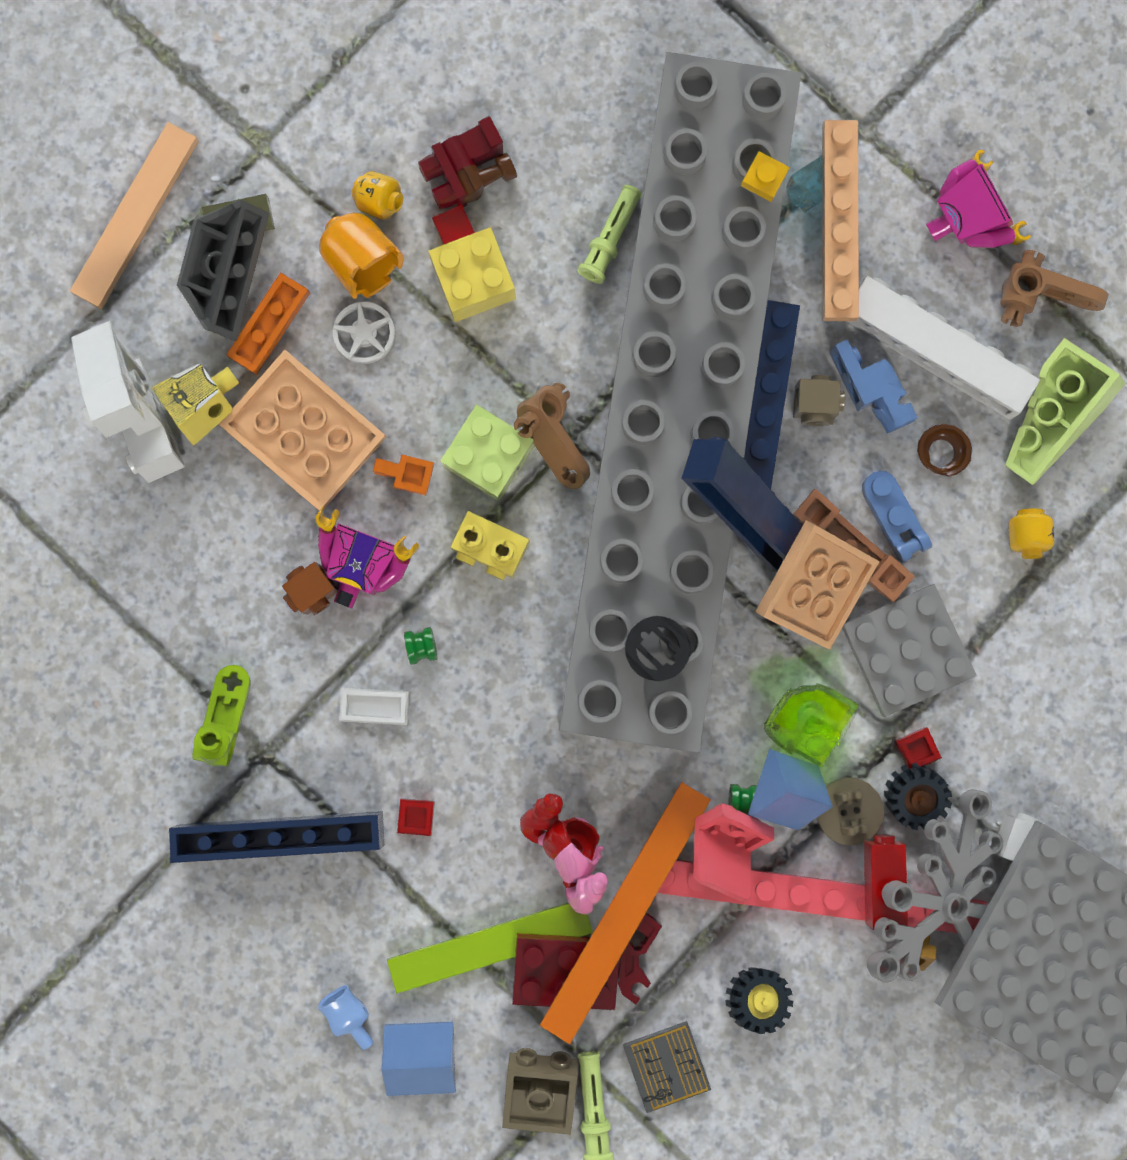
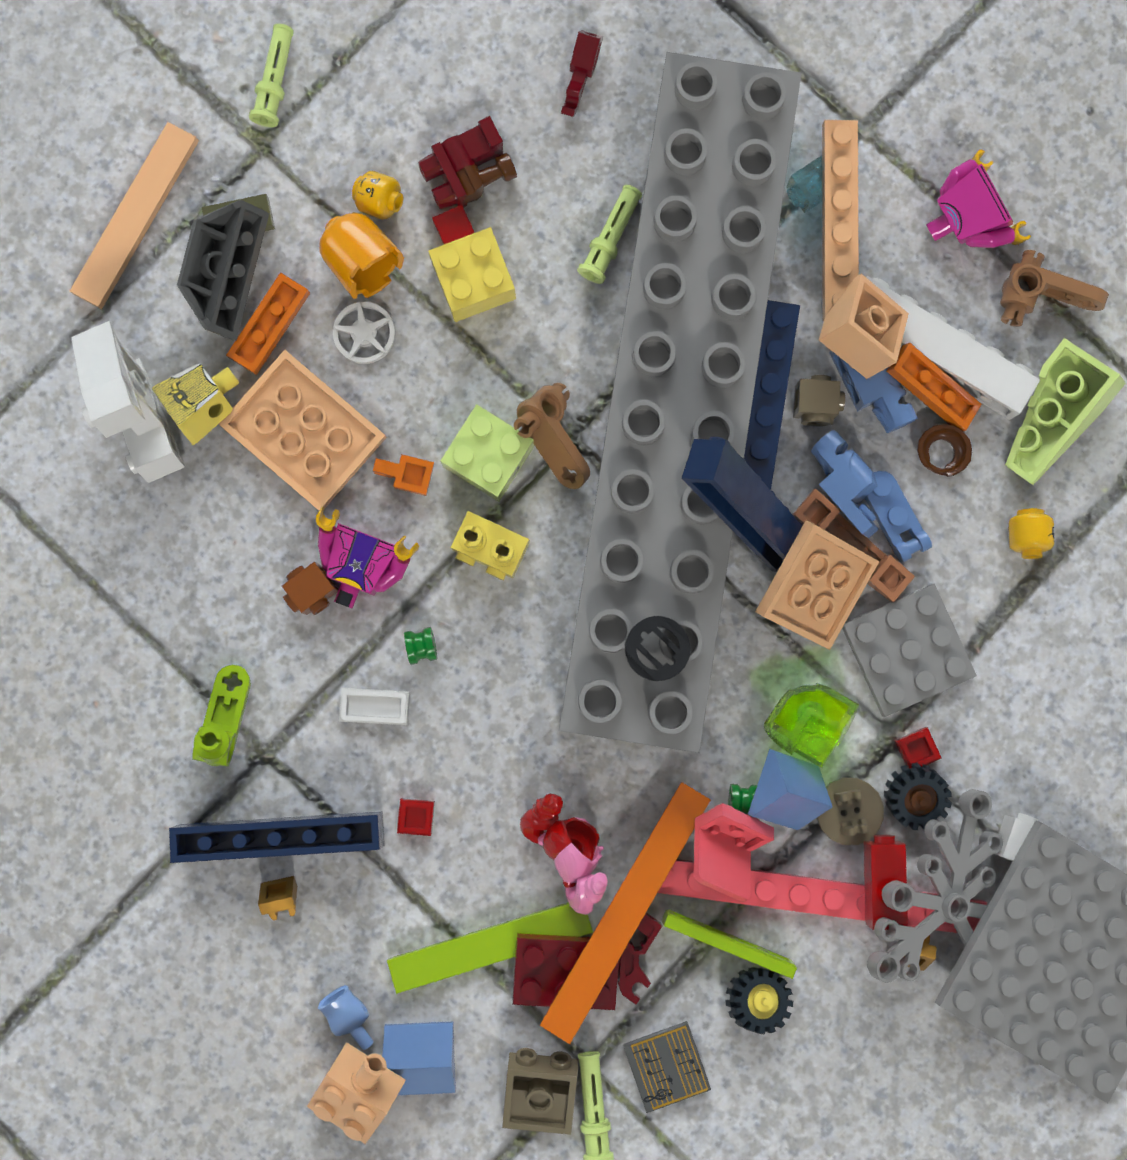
(272, 91): none -> yellowish green pin
(278, 896): none -> pearl gold tile
(356, 1093): none -> light nougat brick
(582, 66): none -> dark red piece
(729, 943): none -> lime tile
(765, 176): yellow plate -> none
(848, 480): none -> medium blue plate
(865, 328): none -> light nougat slope
(934, 387): none -> orange plate

